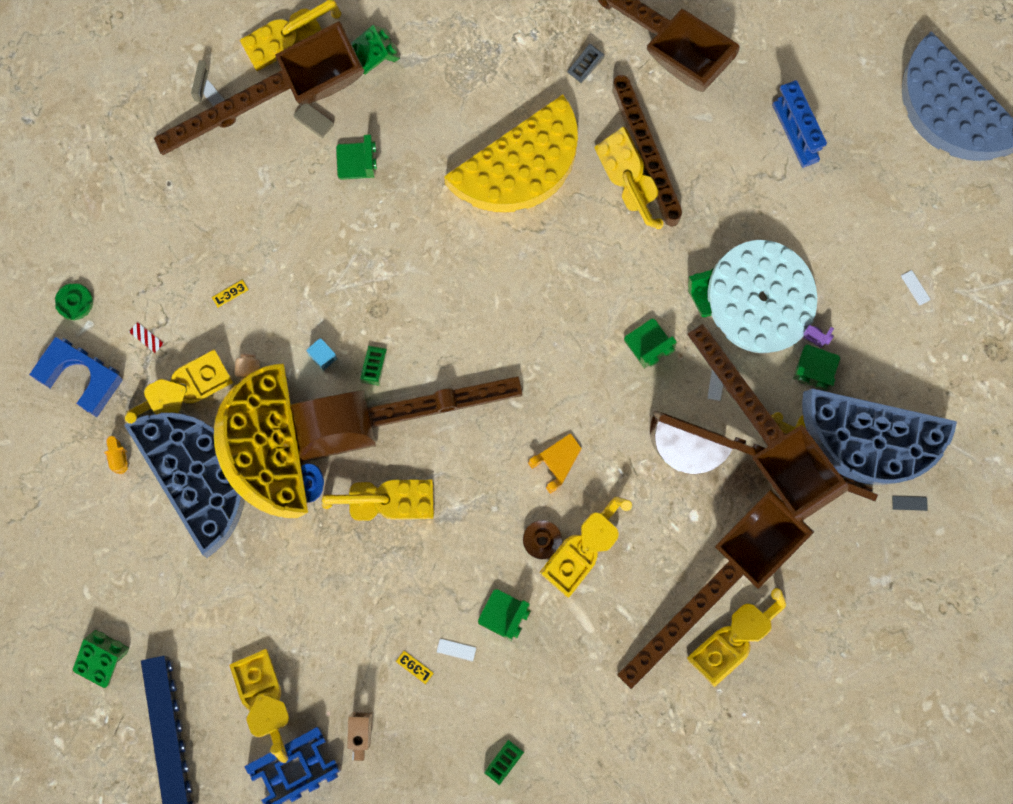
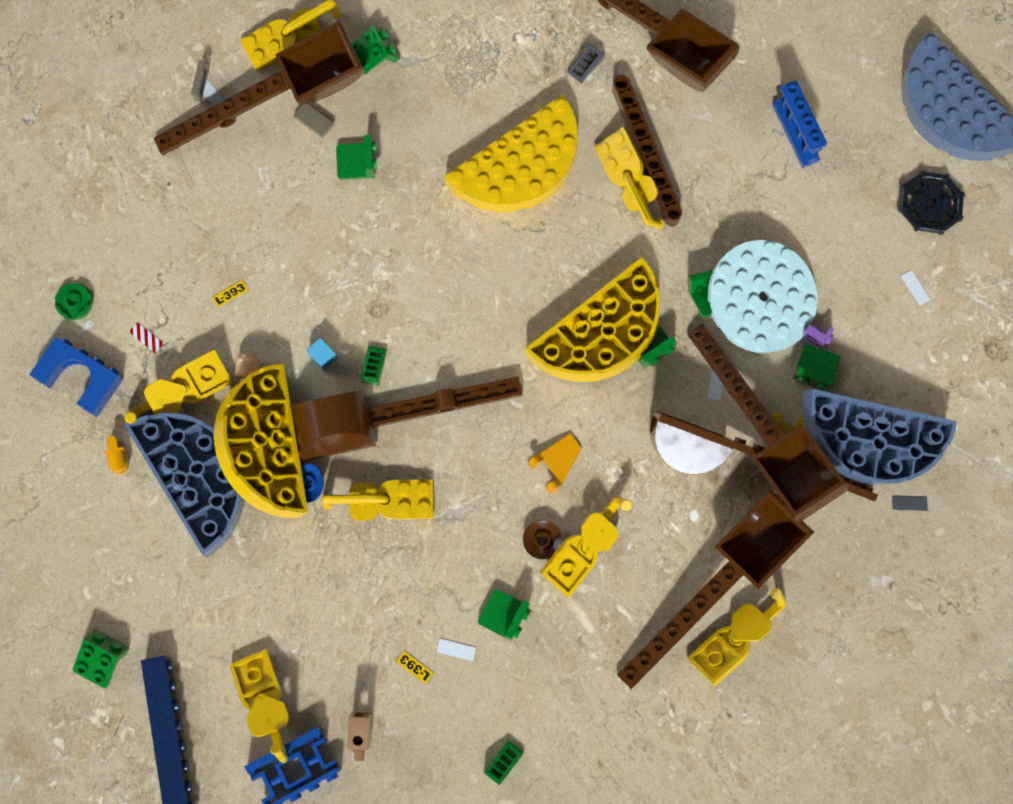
(603, 332): none -> yellow brick
(938, 195): none -> black plate

